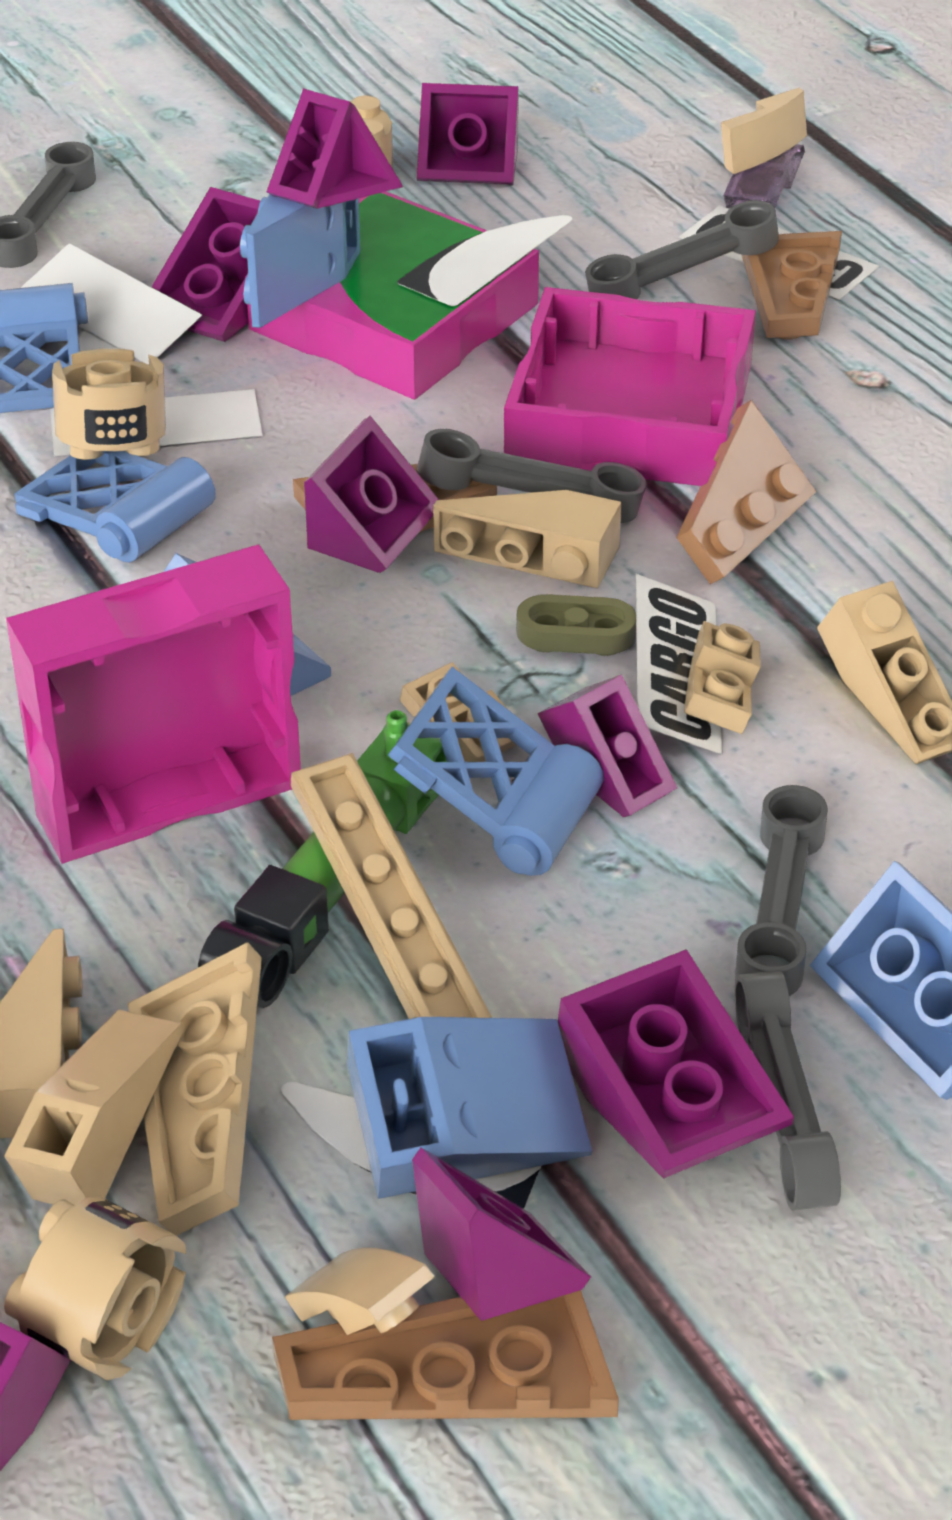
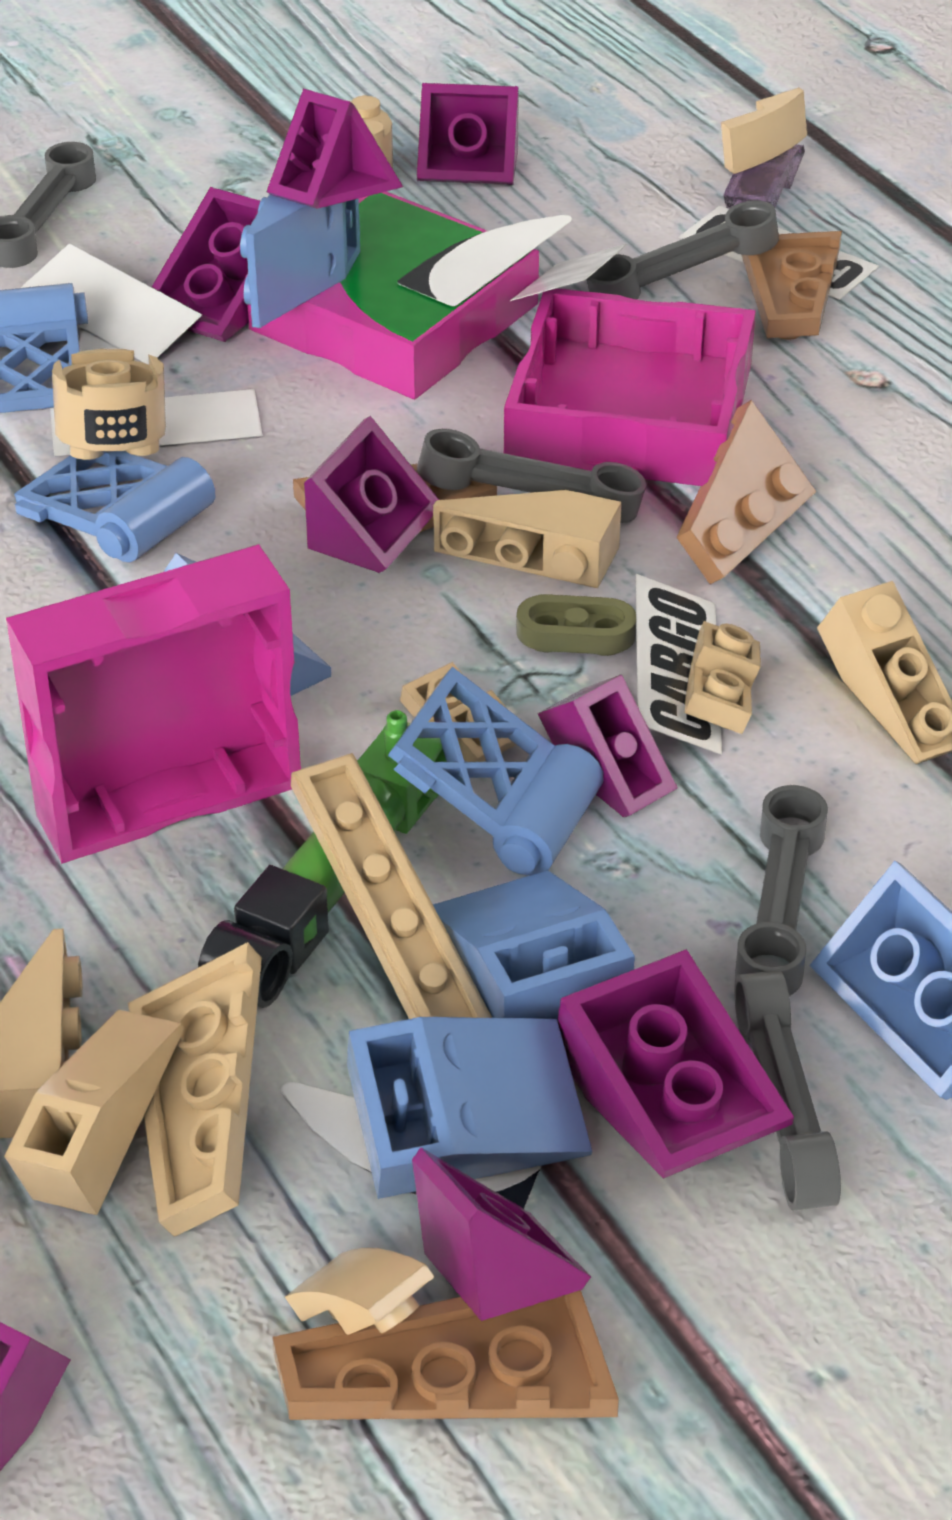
(98, 1284): tan brick -> none
(533, 944): none -> medium blue slope
(570, 272): none -> white sticker

